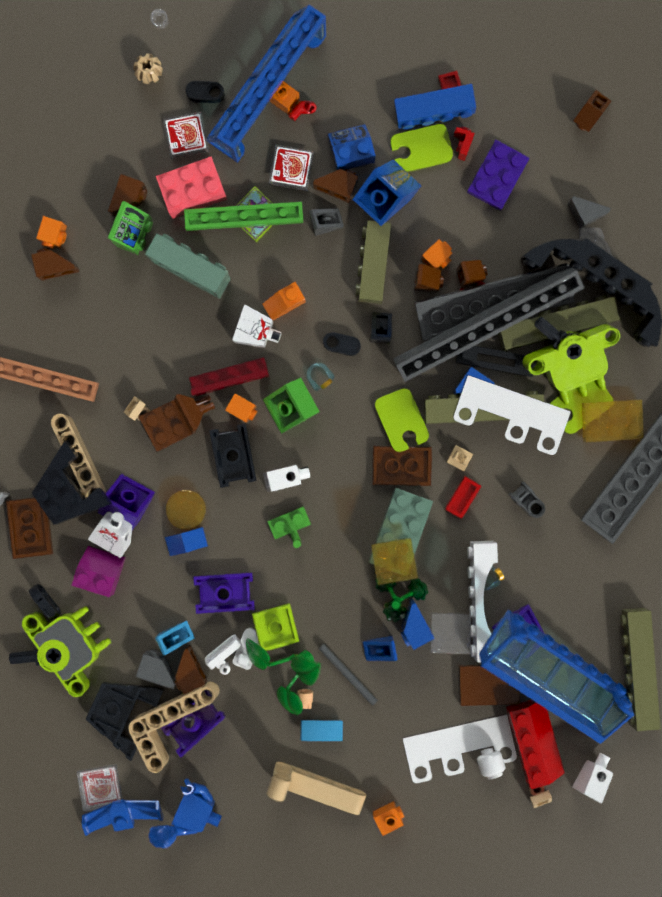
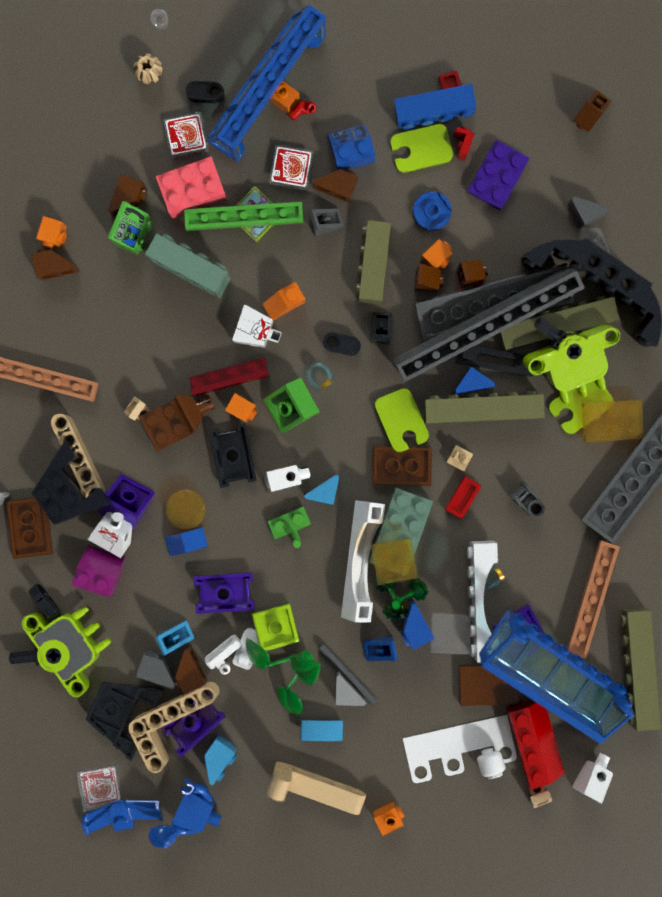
(217, 757): none -> dark azure slope
(306, 697): light nougat hose -> none
(325, 492): none -> dark azure slope
(346, 693): none -> light grey slope
(356, 598): none -> white arch
(386, 191): blue slope -> none
(432, 211): none -> blue tile
(520, 409): white piece -> none
(592, 598): none -> nougat plate

